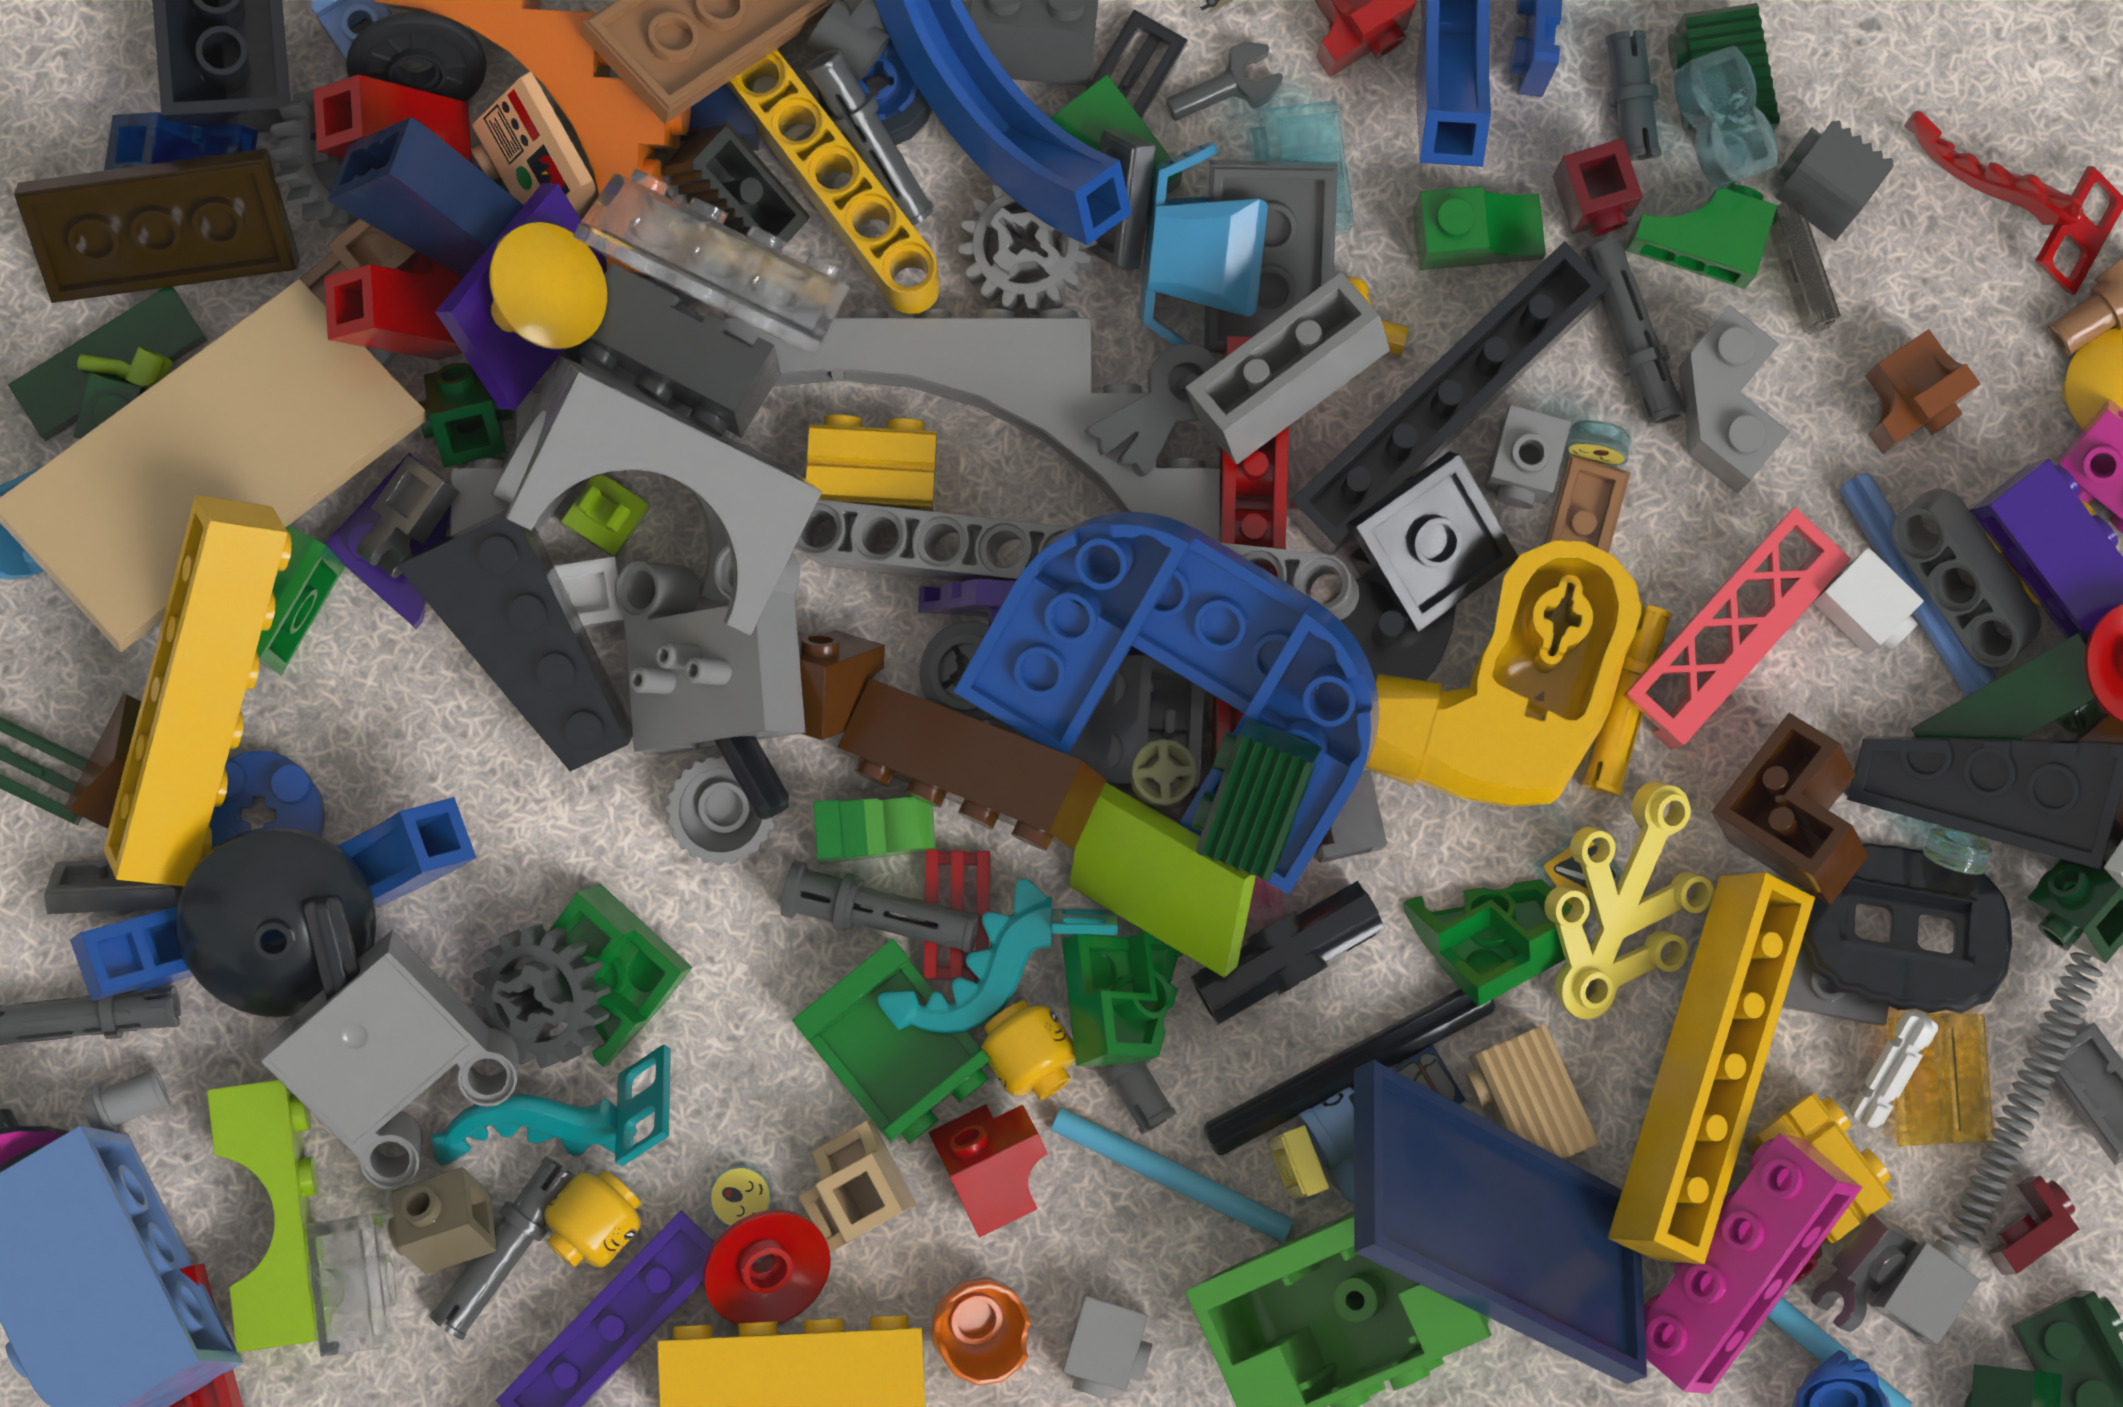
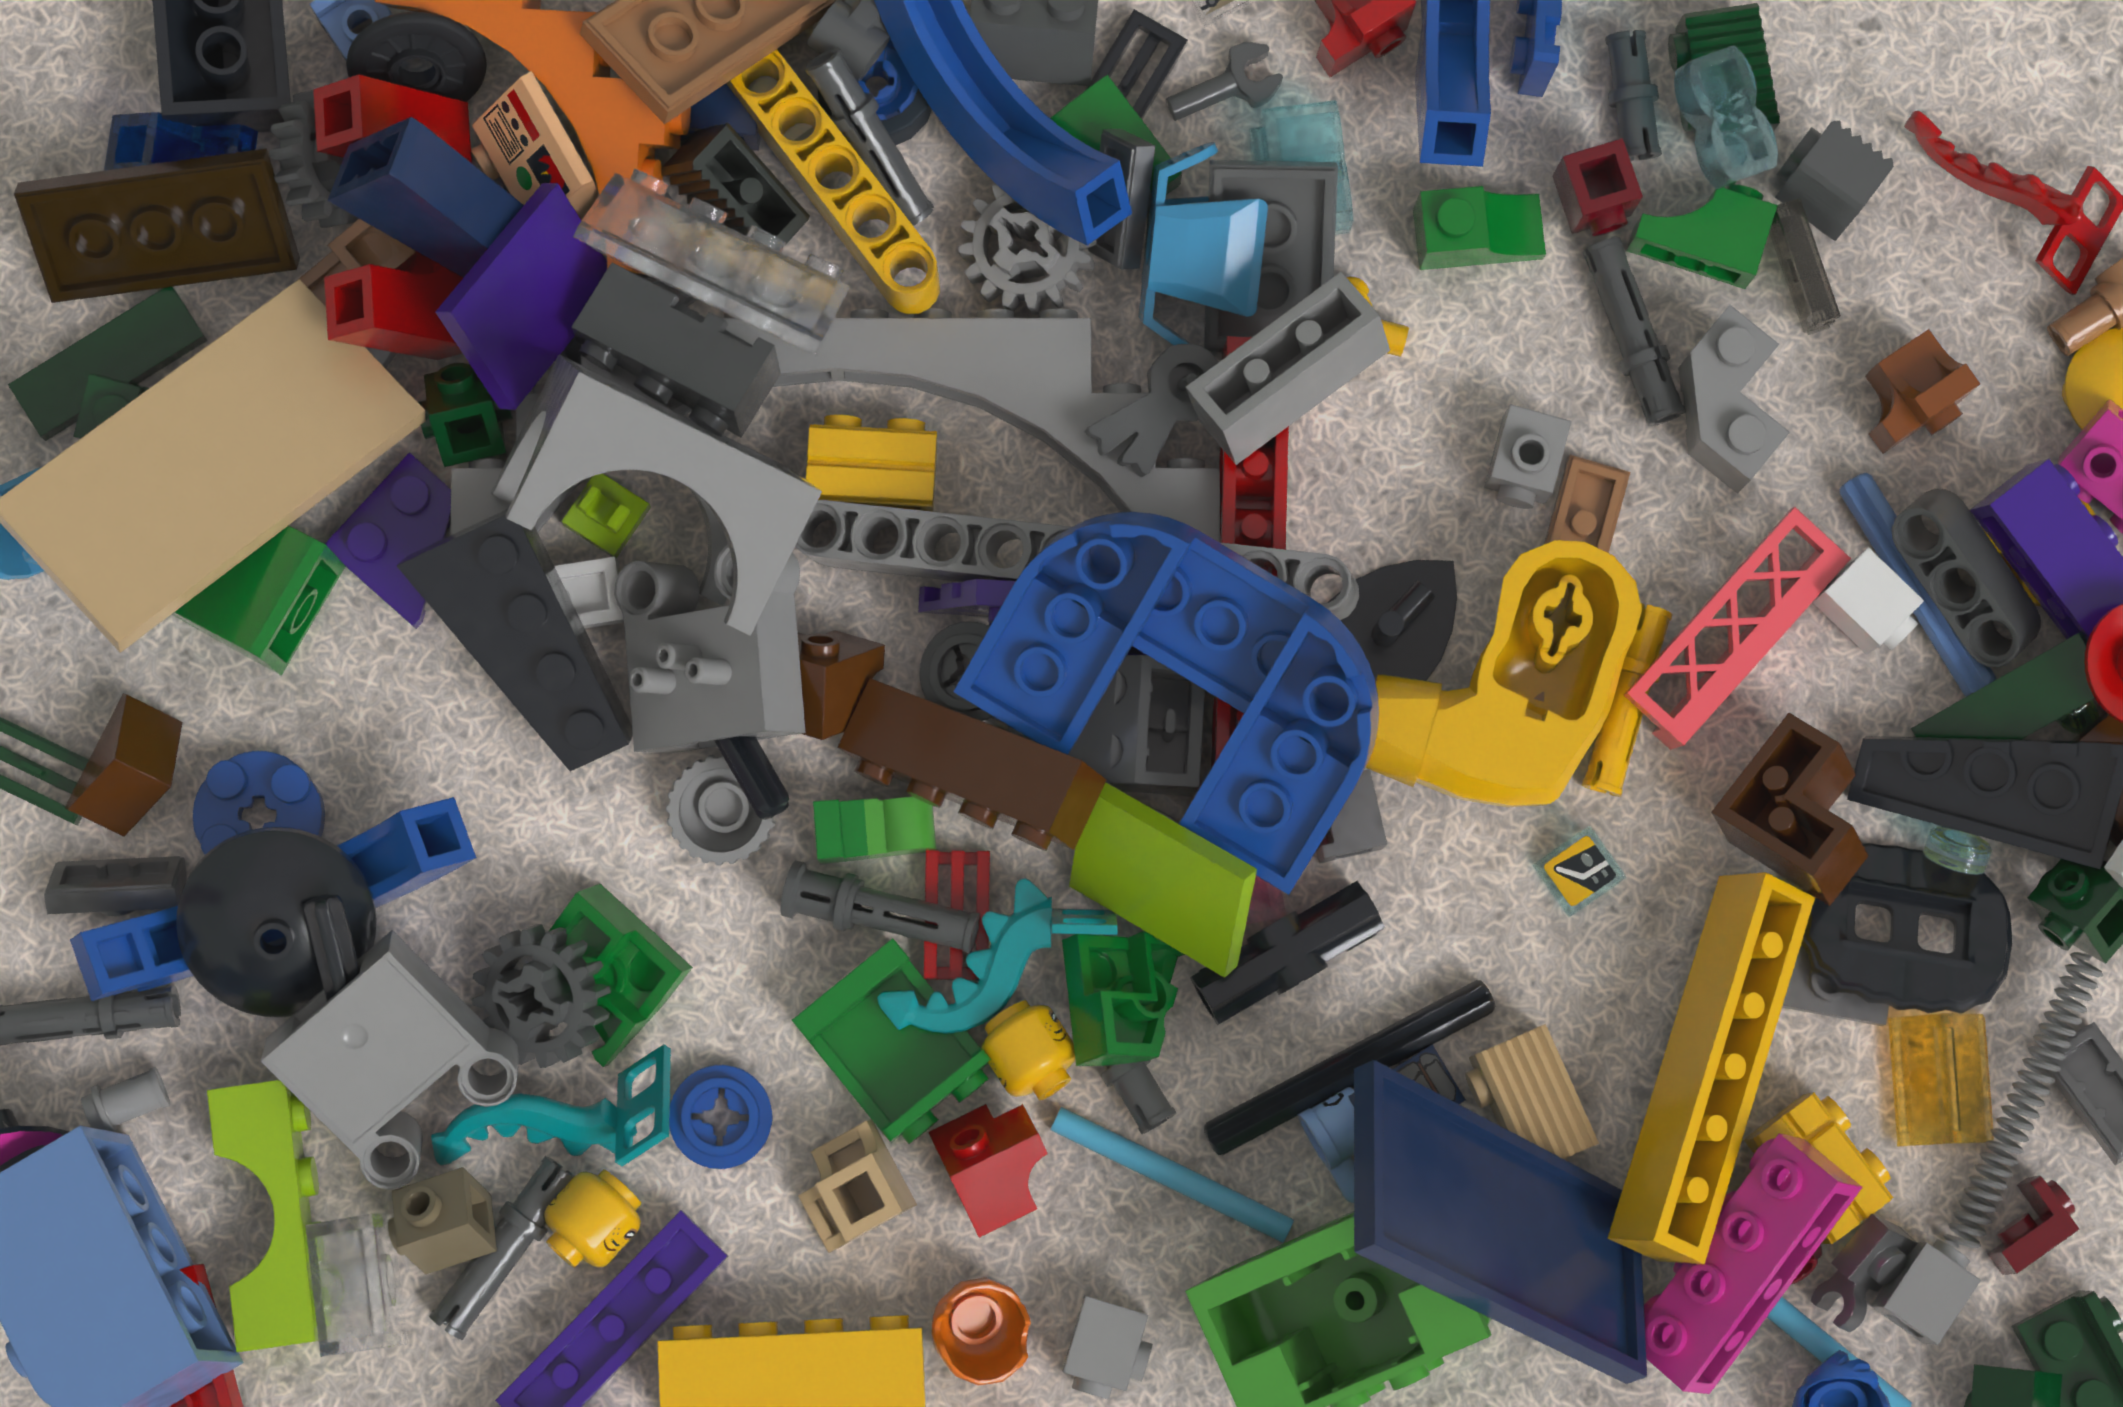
(145, 370): lime hand -> none
(196, 690): yellow brick -> none
(408, 509): flat silver plate -> none
(547, 286): yellow dish -> none
(699, 1094): none -> blue gear
(739, 1193): light yellow tile -> none
(780, 1283): red dish -> none
(1163, 762): olive wheel -> none
(1256, 798): dark green brick -> none
(1297, 1163): light yellow tile -> none
(1431, 541): bracket -> none
(1448, 397): black brick -> none
(1492, 939): green slope -> none
(1599, 442): clear light blue tile -> none
(1620, 908): light yellow plant -> none
(1893, 1068): white axle -> none

